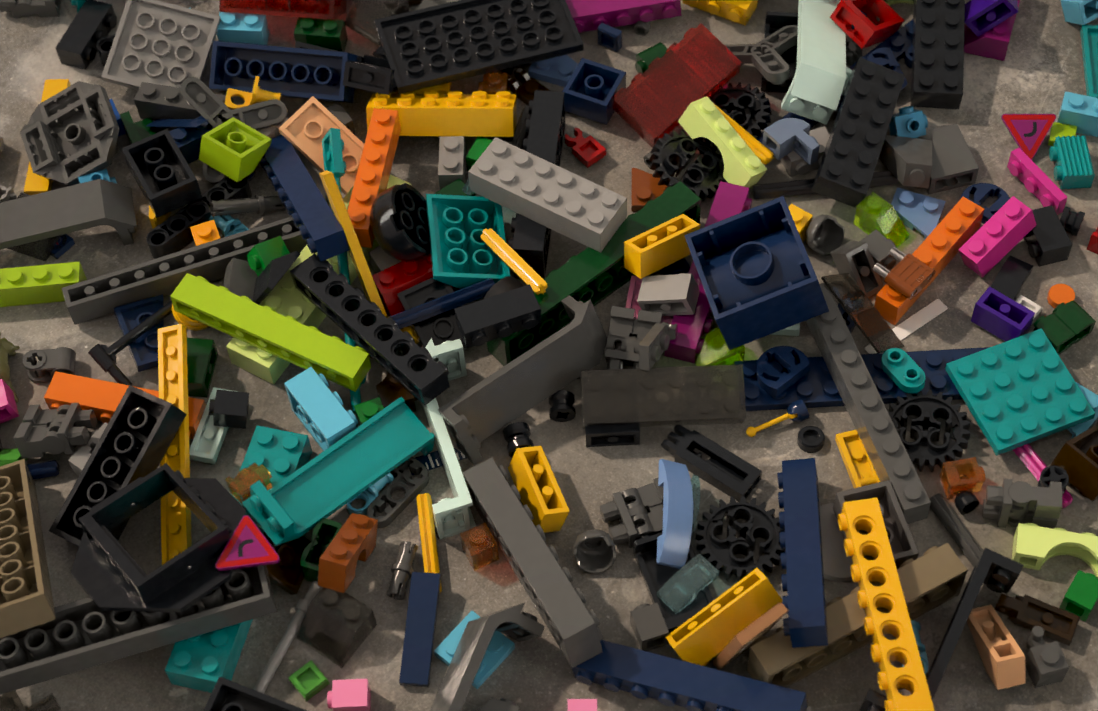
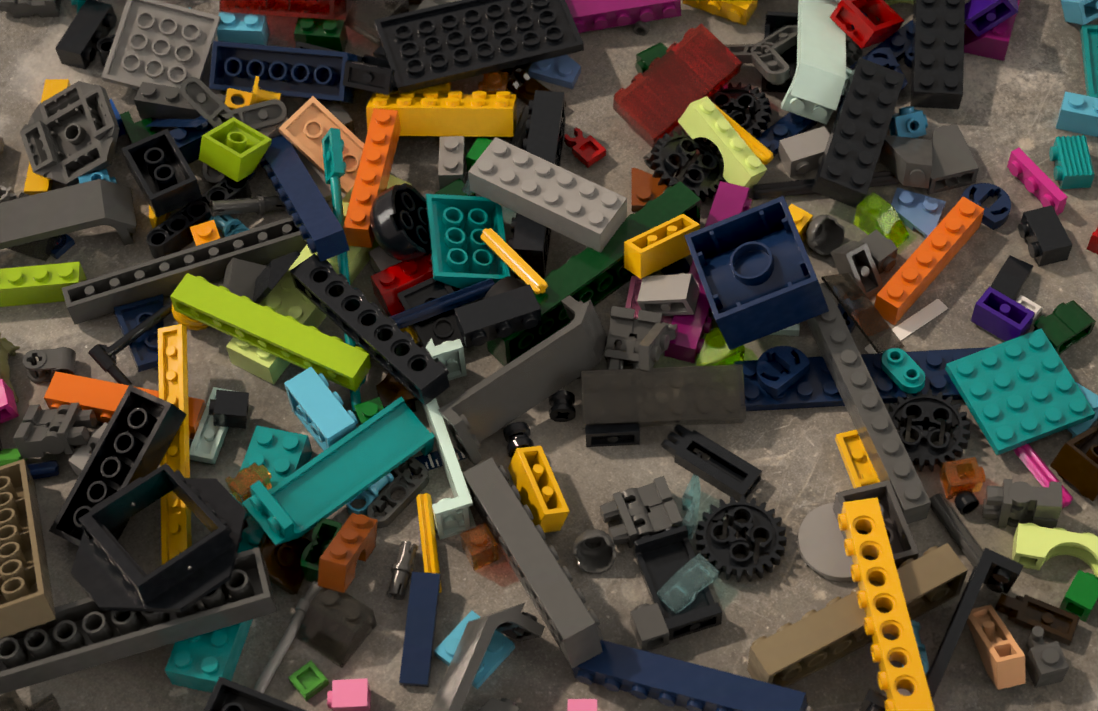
(201, 364): dark green brick -> none
(246, 548): piece -> none
(265, 252): green brick -> none
(356, 253): yellow tile -> none
(592, 90): dark blue brick -> none
(609, 37): dark blue tile -> none
(677, 514): medium blue slope -> none
(723, 619): yellow brick -> none
(746, 637): medium nougat tile -> none
(789, 136): sand blue brick -> none
(796, 412): hinge -> none
(803, 554): dark blue brick -> none
(811, 439): black tile -> none
(908, 275): dark orange piece -> none
(997, 236): dark pink brick -> none
(1028, 130): piece -> none
(1054, 474): black wheel -> none
(1060, 130): lime tile -> none
(1060, 293): orange tile -> none
(1071, 220): black wheel -> none

